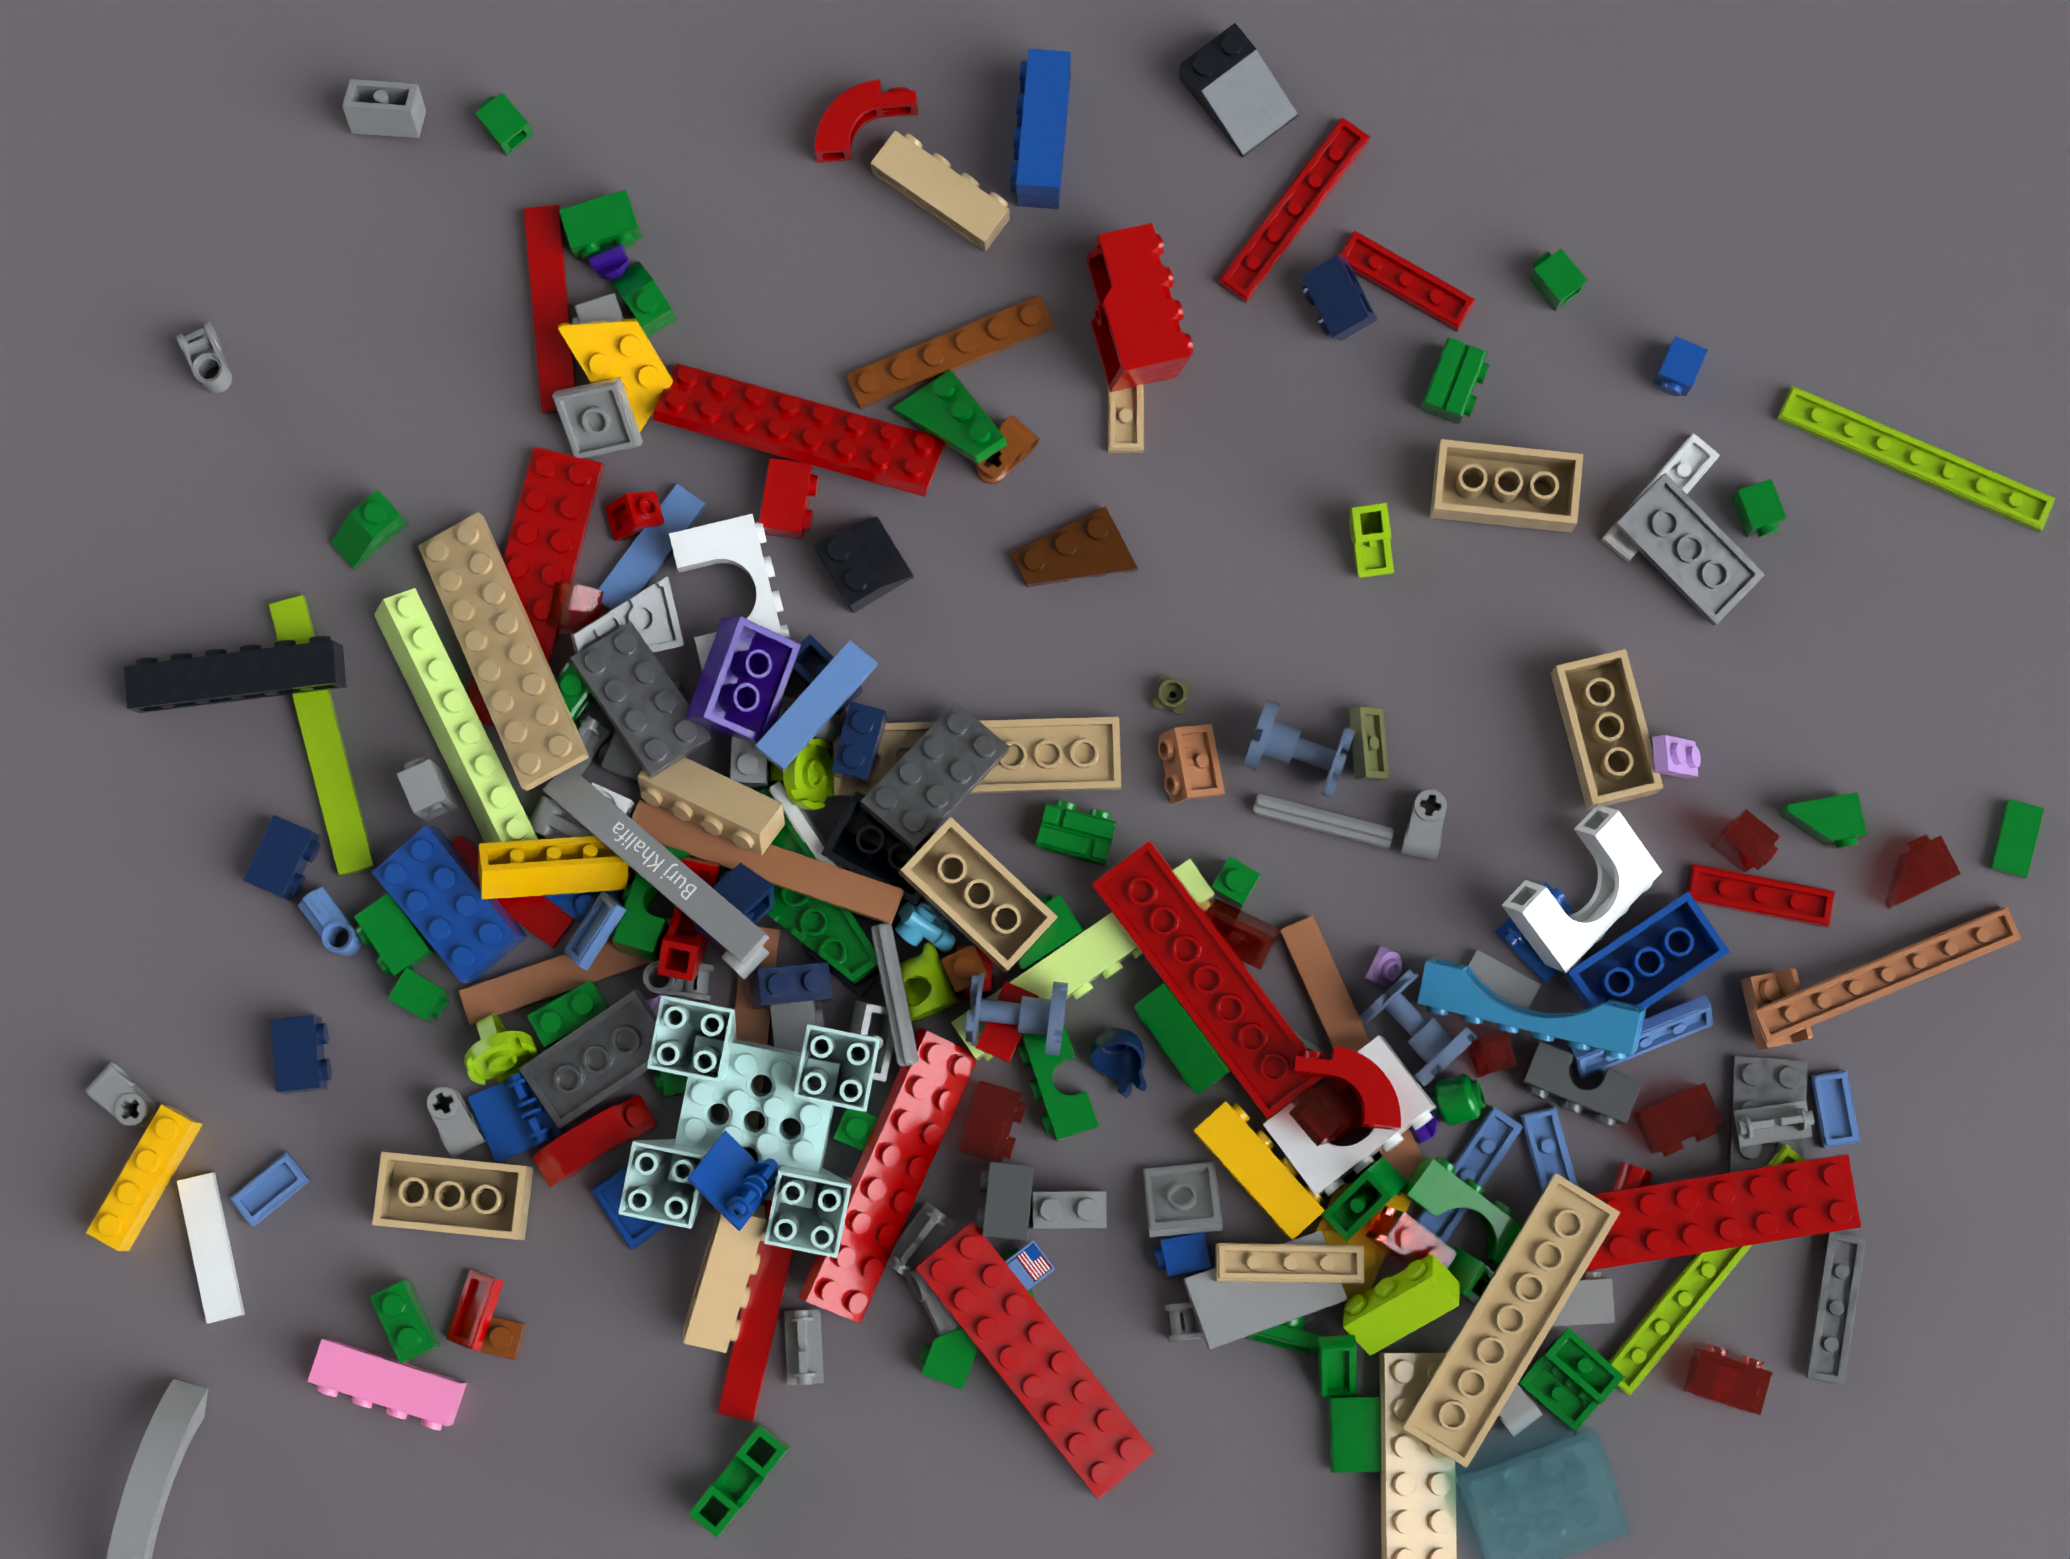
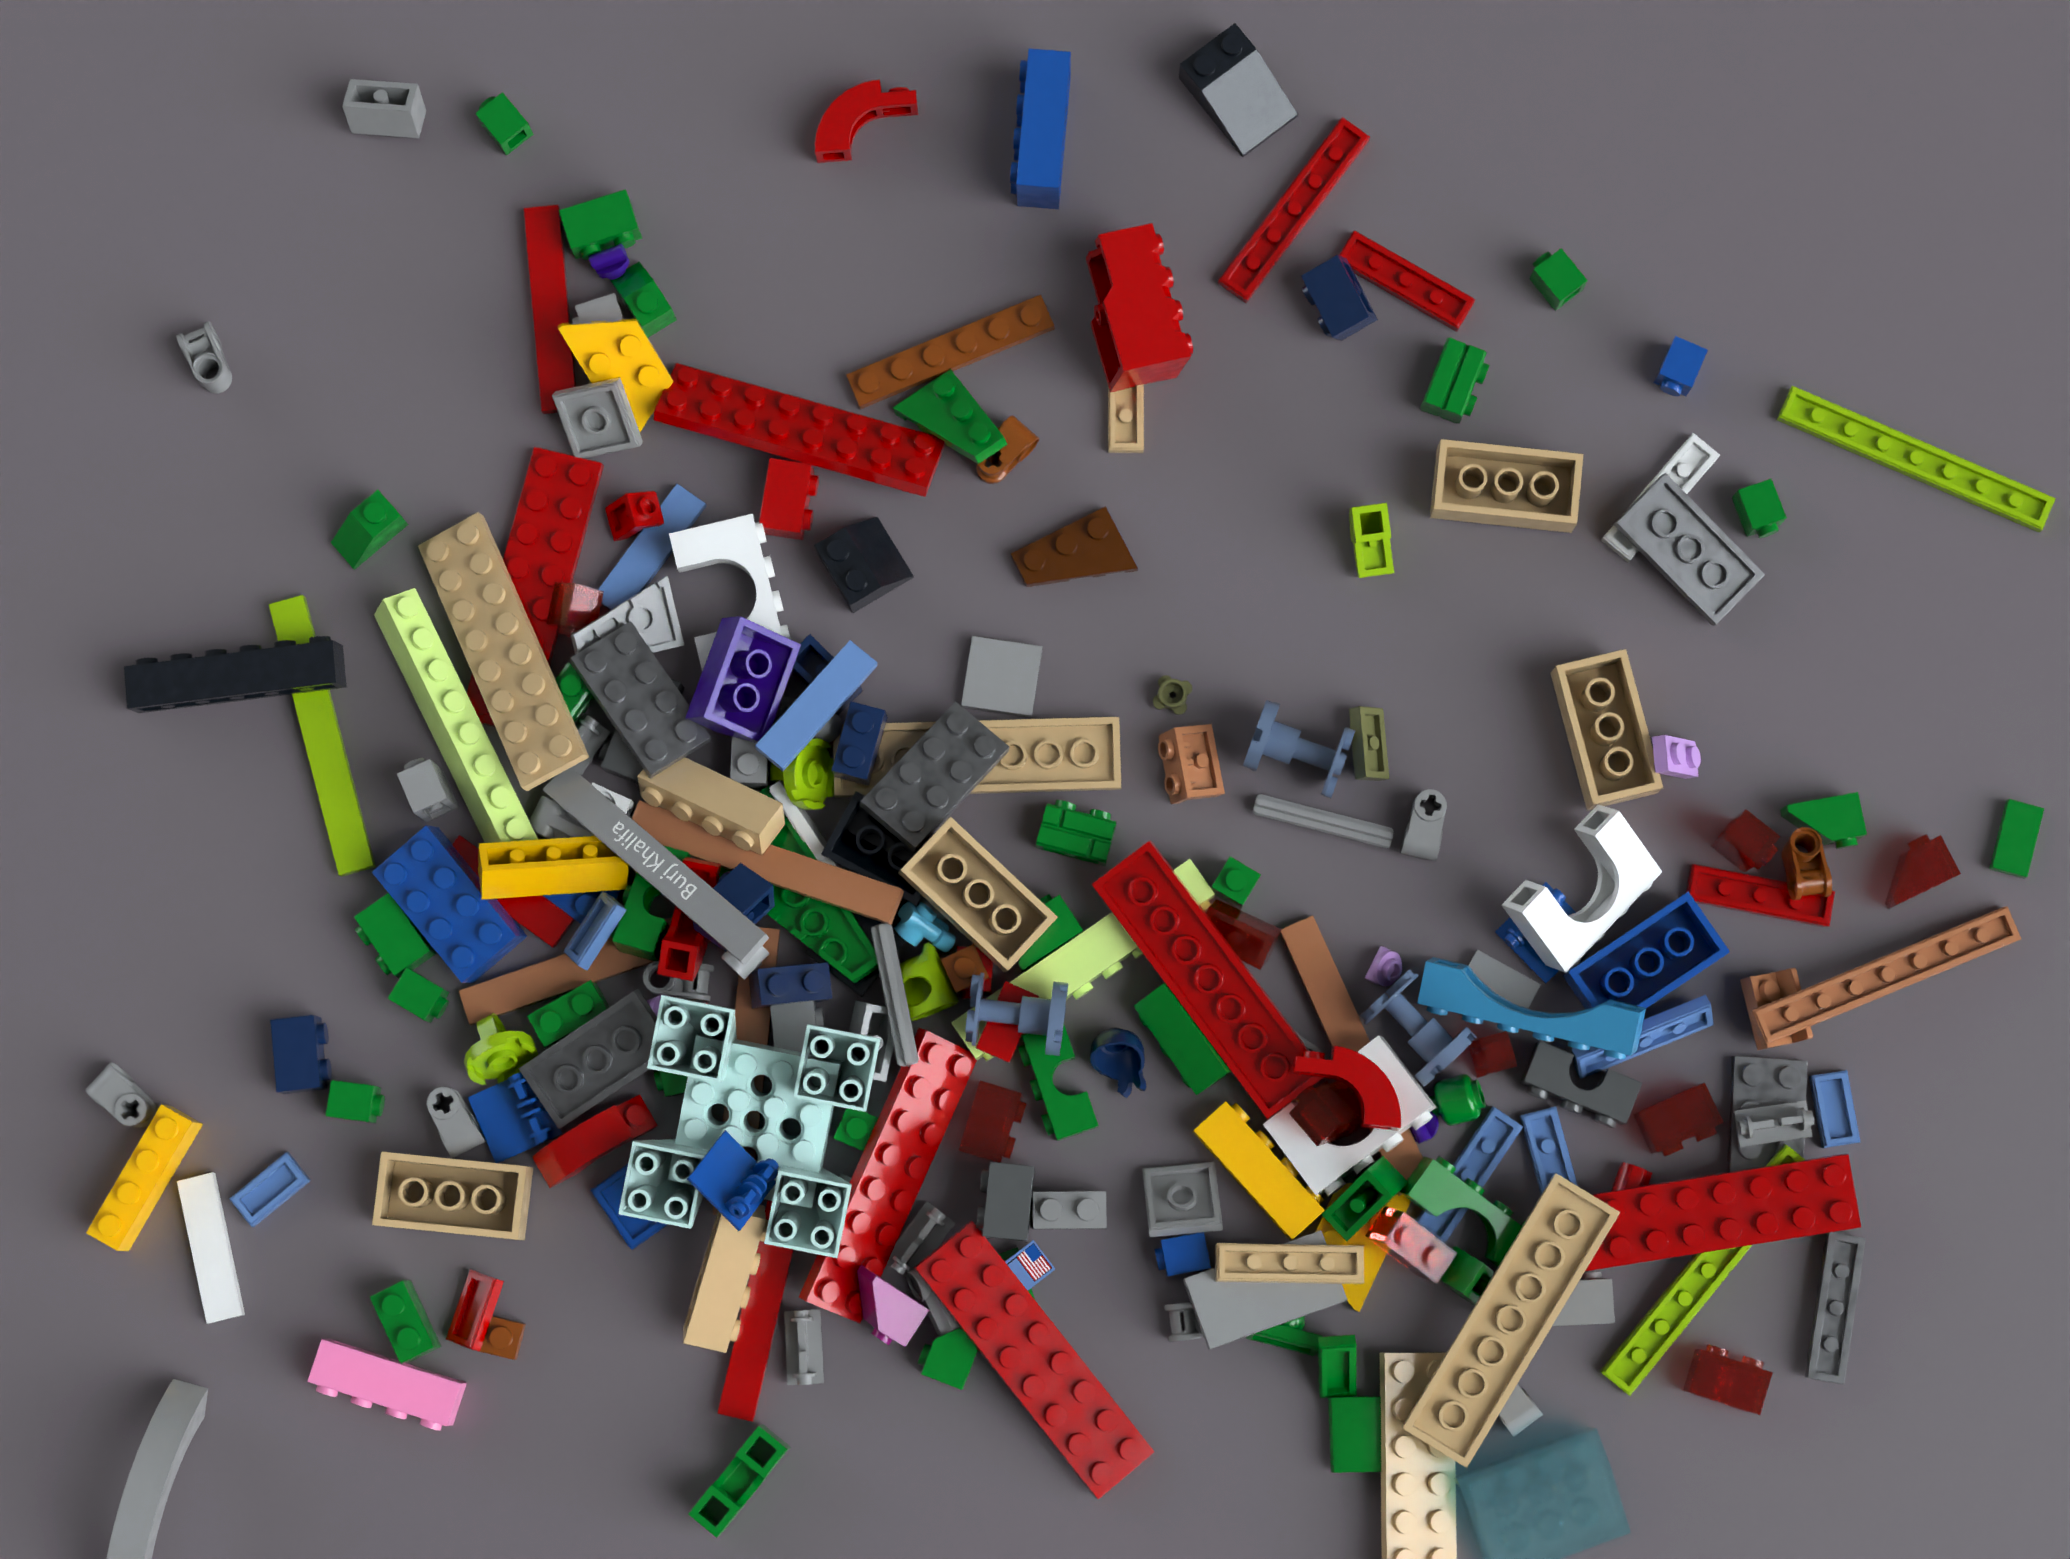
(282, 858): dark blue brick -> none
(329, 922): medium blue piece -> none
(354, 1101): none -> green brick
(888, 1309): none -> slope
(940, 190): tan brick -> none
(1001, 676): none -> light grey tile
(1401, 1304): lime brick -> none
(1571, 1379): green slope -> none
(1806, 871): none -> dark orange piece

